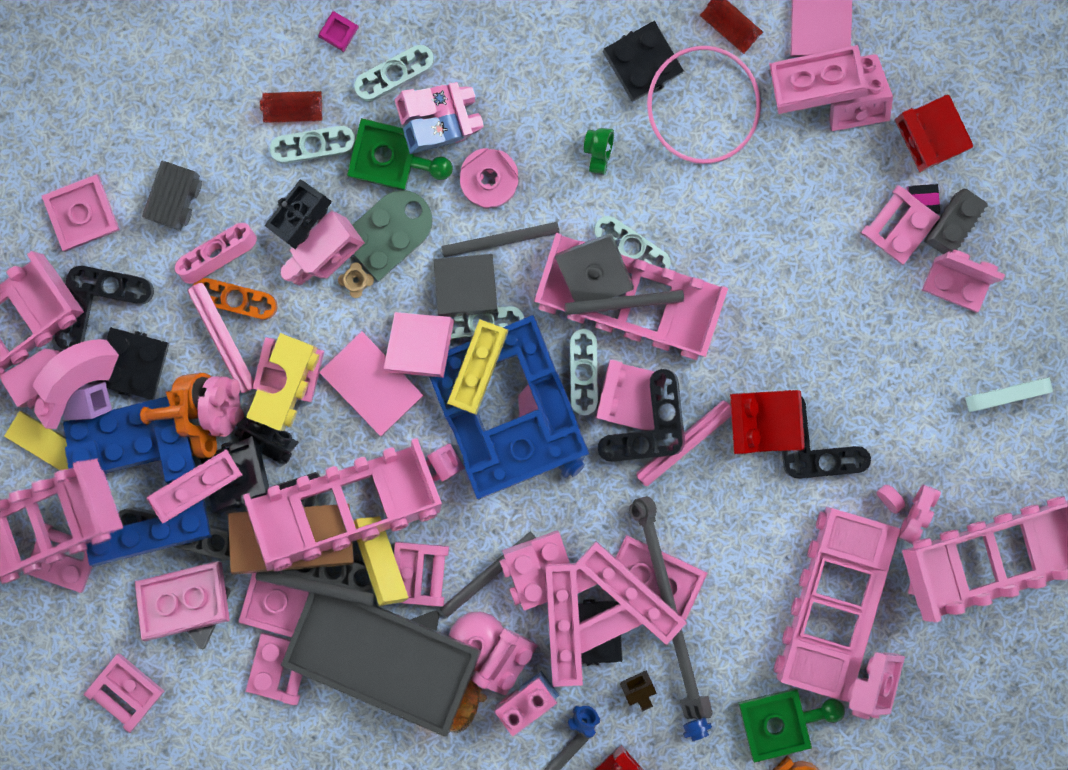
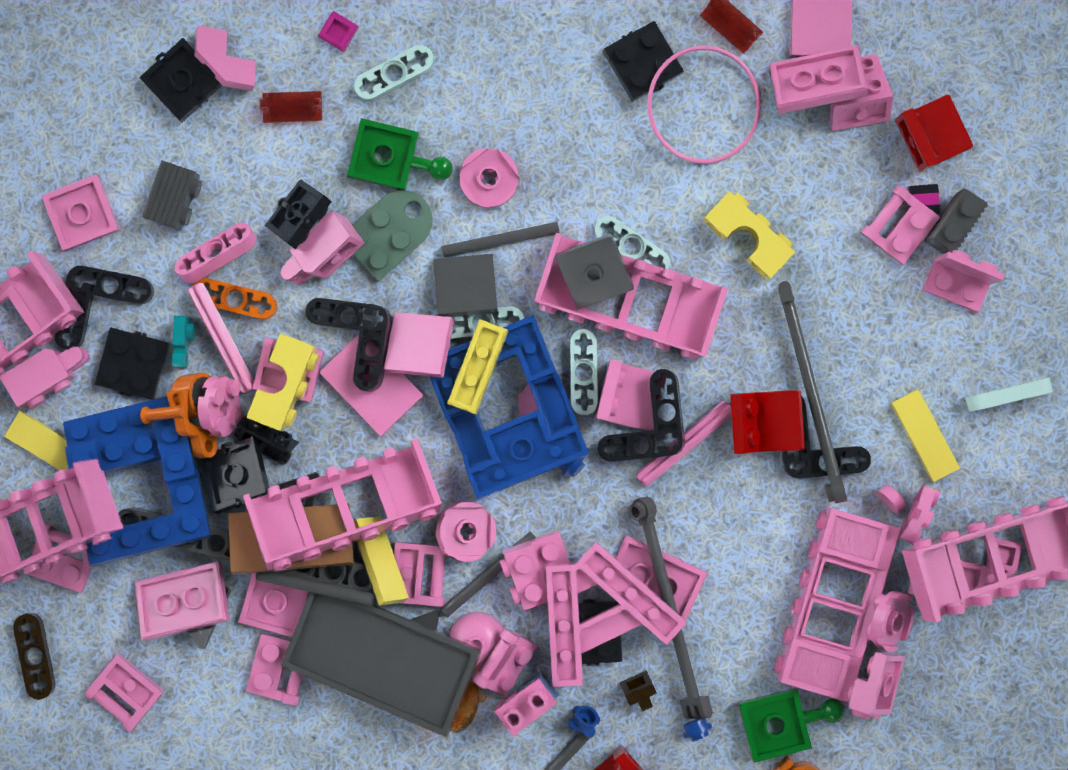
(26, 665): none -> dark brown beam
(68, 372): bright pink arch -> none
(88, 402): lavender brick -> none
(181, 80): none -> black plate
(183, 333): none -> teal plate
(194, 486): bright pink tile -> none
(228, 70): none -> bright pink tile
(304, 136): light aqua beam -> none
(355, 288): tan plate -> none
(367, 333): none -> black beam
(437, 116): hips -> none
(445, 462): bright pink tile -> none
(449, 536): none -> bright pink plate
(596, 145): green piece -> none
(624, 302): dark grey bar -> none
(770, 249): none -> light yellow arch
(835, 490): none -> dark grey hinge
(891, 620): none -> bright pink plate
(925, 435): none -> light yellow tile
(980, 575): none -> bright pink tile

